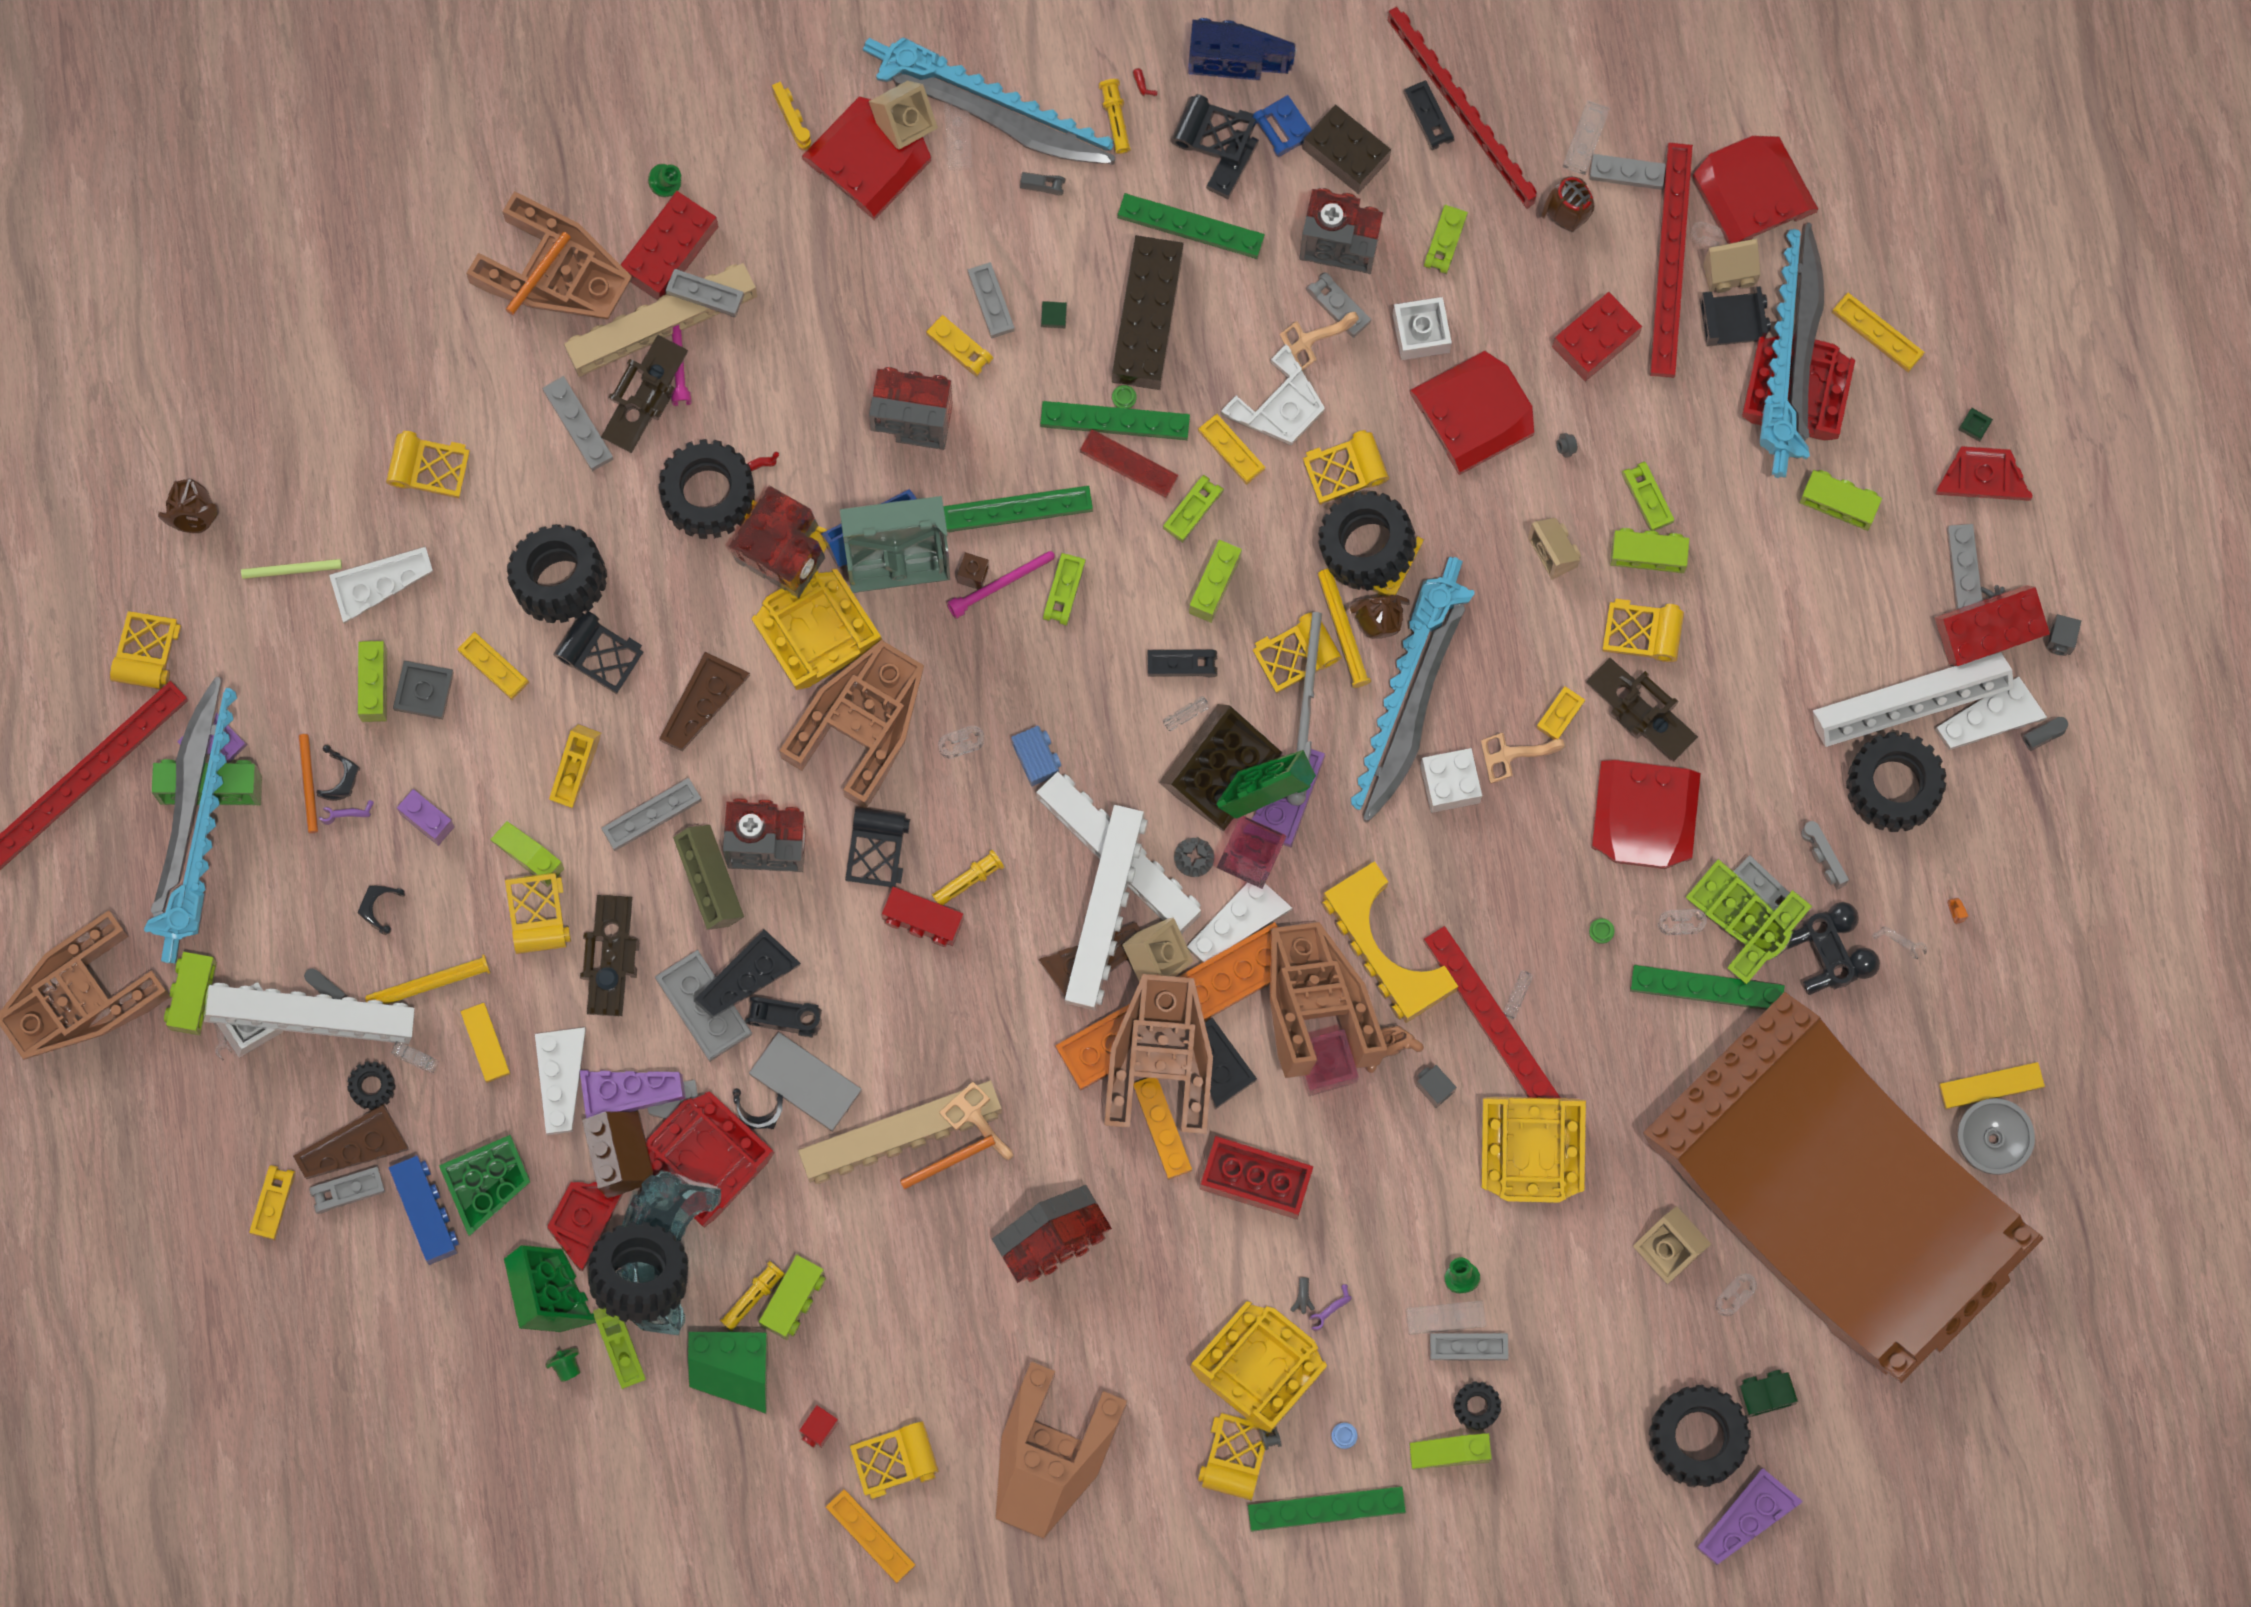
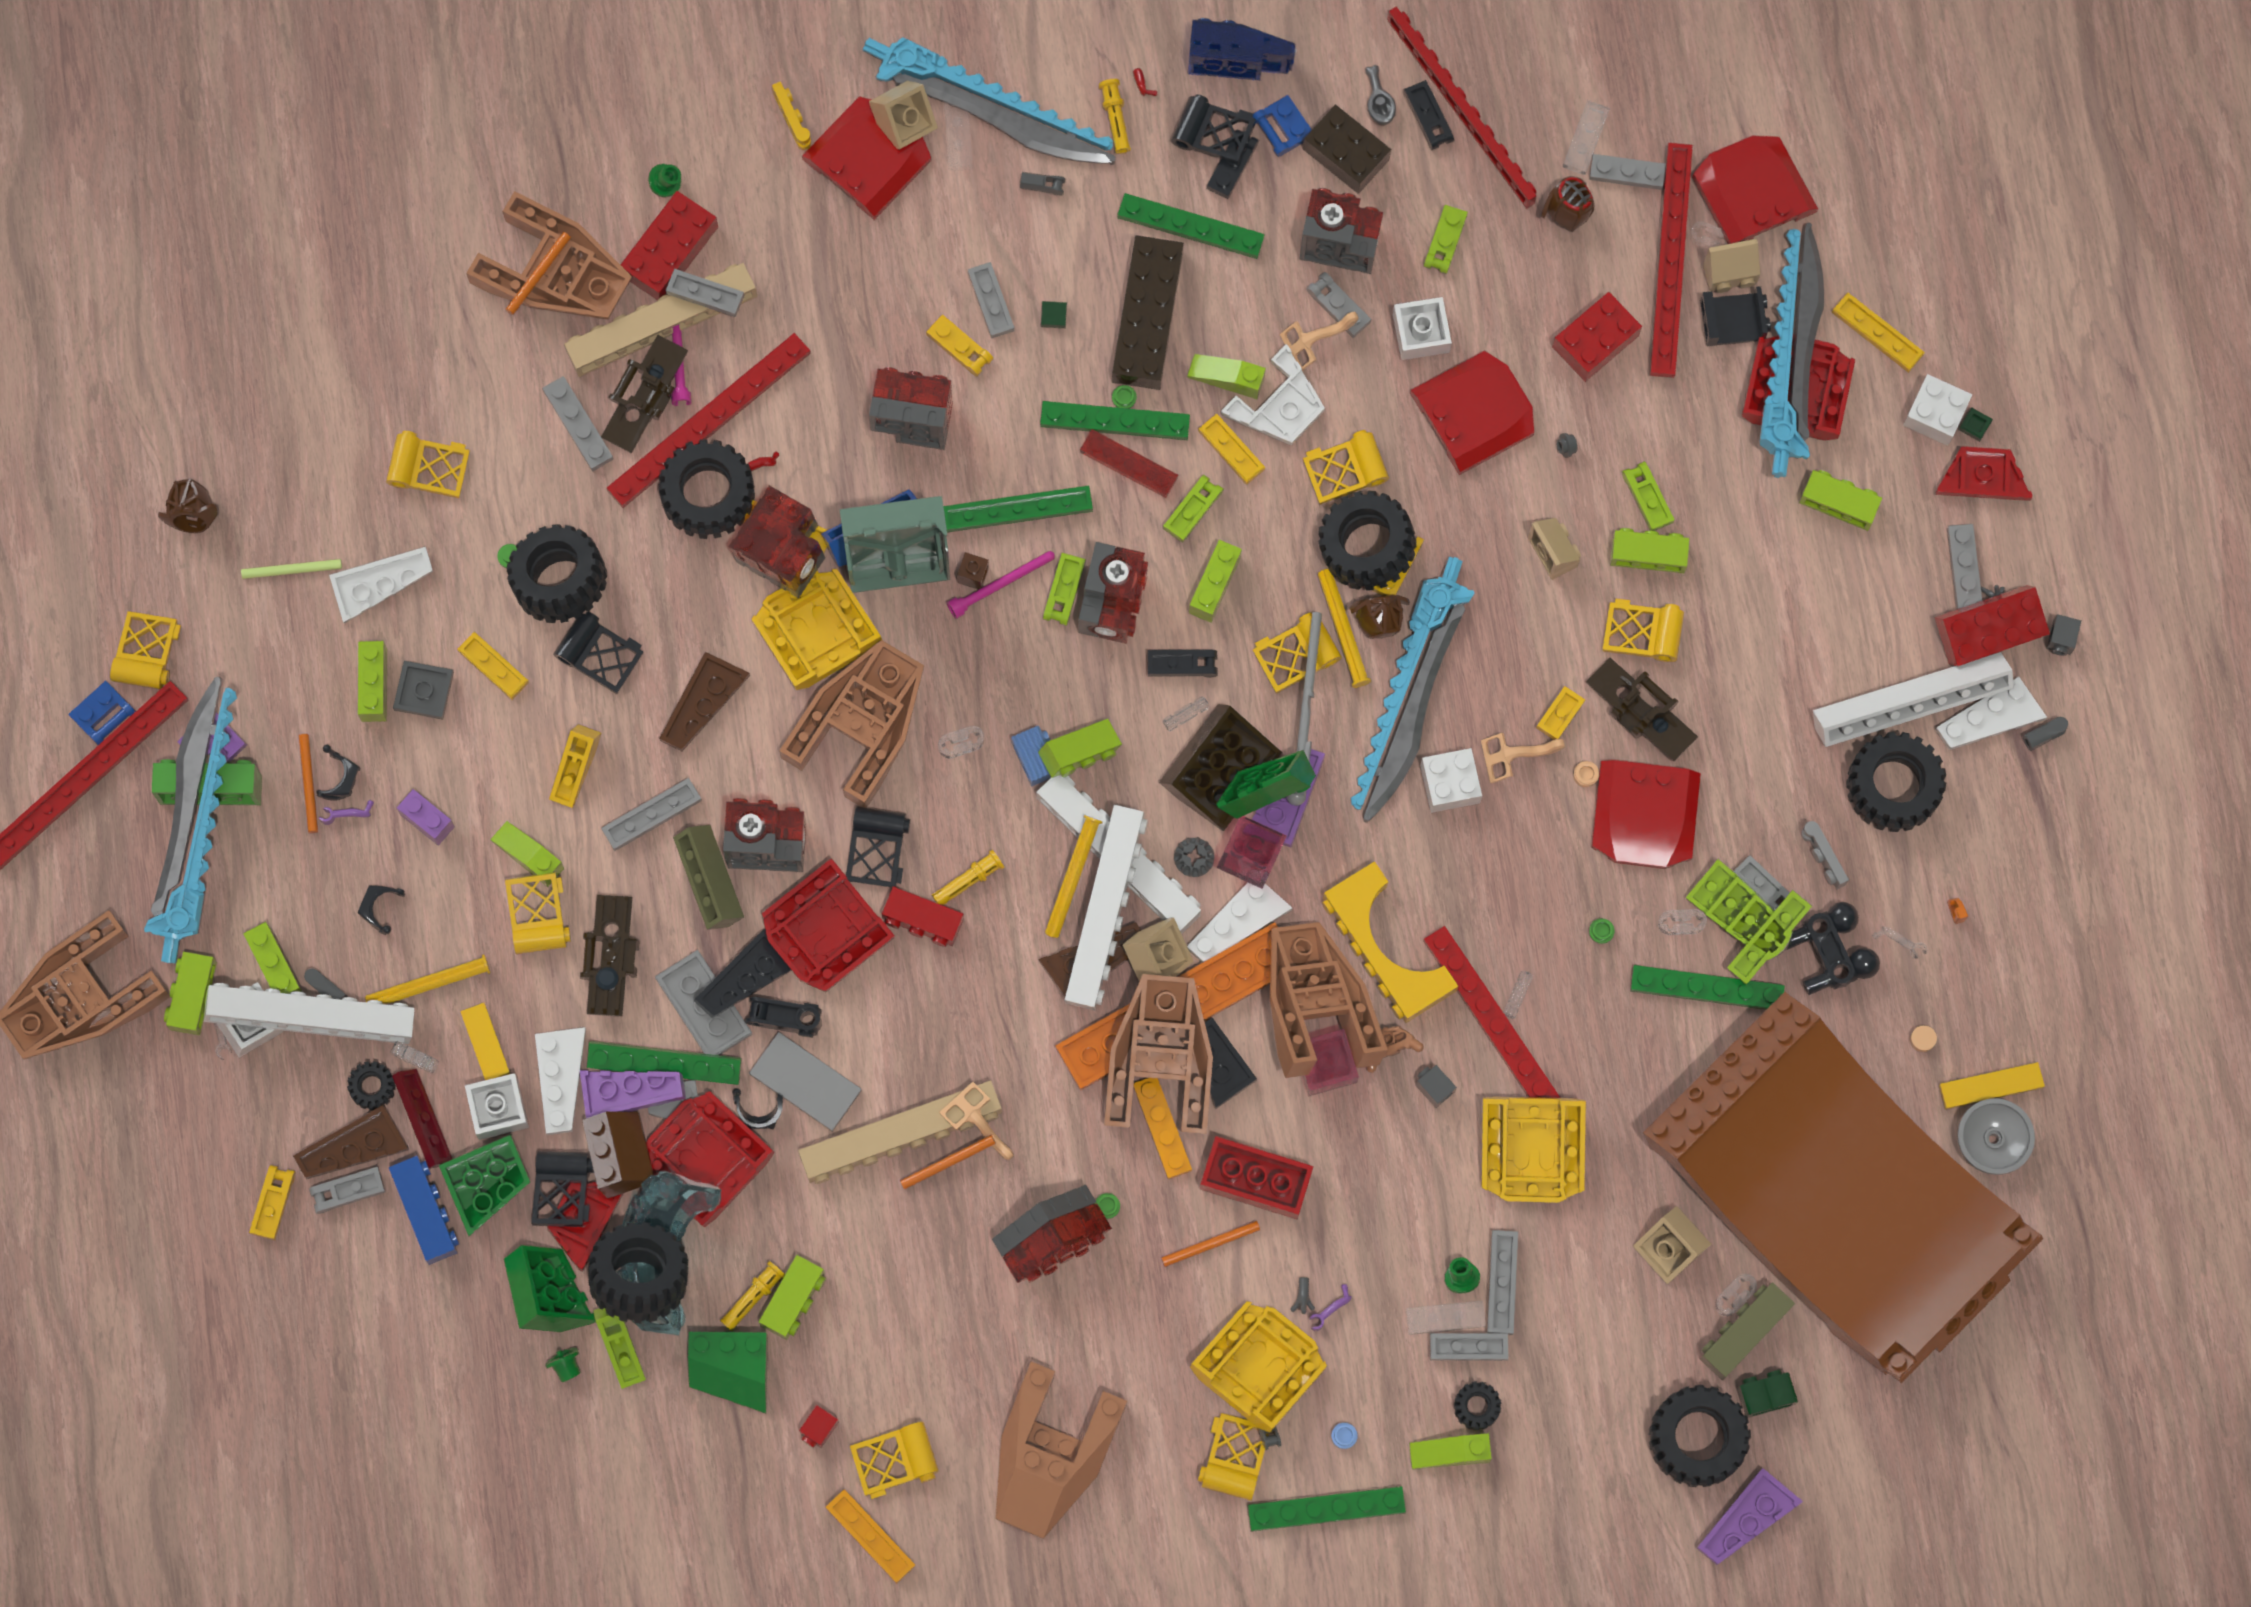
(96, 708): none -> blue plate
(271, 959): none -> lime brick
(422, 1117): none -> dark red plate
(496, 1106): none -> white brick
(504, 554): none -> bright green plate
(565, 1169): none -> black piece
(645, 1059): none -> green plate
(710, 418): none -> red plate
(824, 928): none -> red wedge
(1072, 876): none -> yellow axle
(1080, 749): none -> lime brick
(1109, 1205): none -> bright green plate
(1113, 593): none -> piece
(1210, 1243): none -> orange bar
(1228, 374): none -> lime slope
(1380, 104): none -> flat silver piece
(1502, 1282): none -> light grey plate
(1586, 774): none -> light nougat tile
(1747, 1330): none -> olive brick
(1923, 1038): none -> light nougat tile
(1937, 410): none -> white brick

